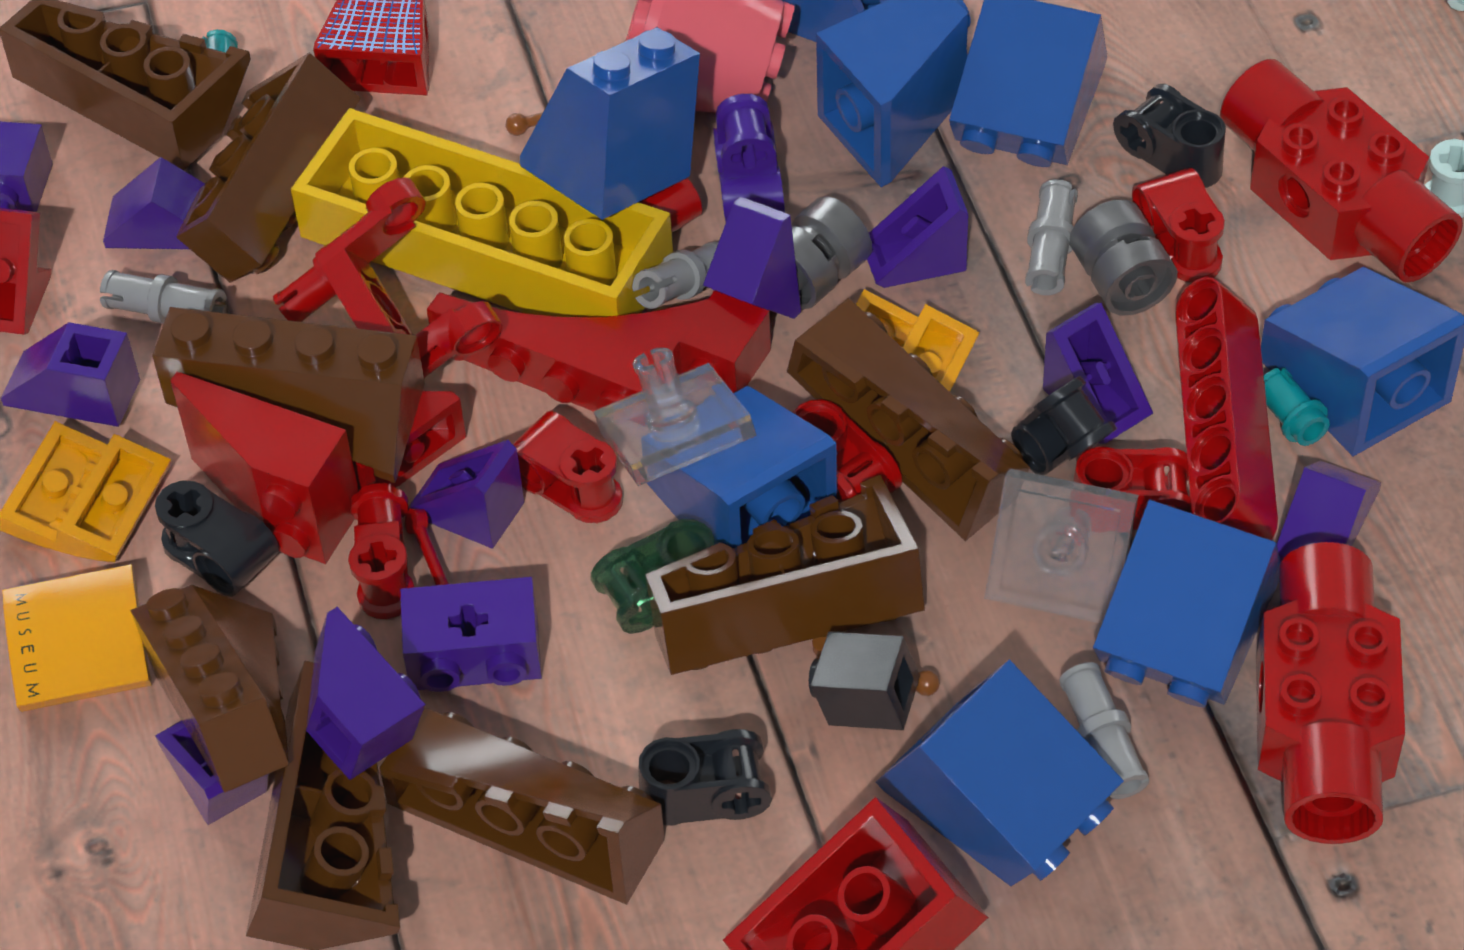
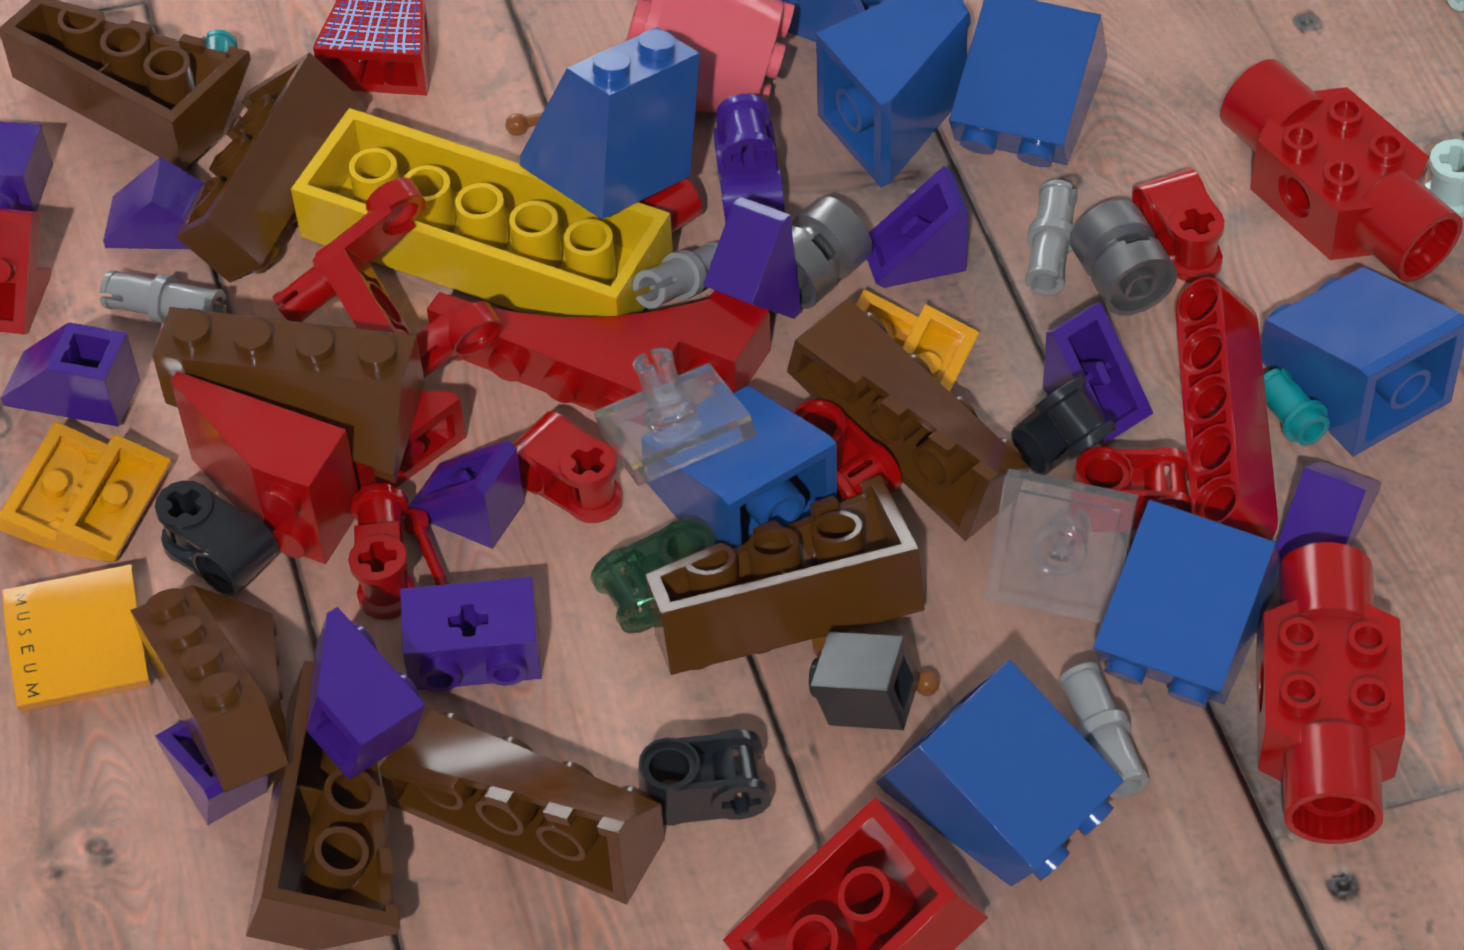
(1175, 134): black piece -> none

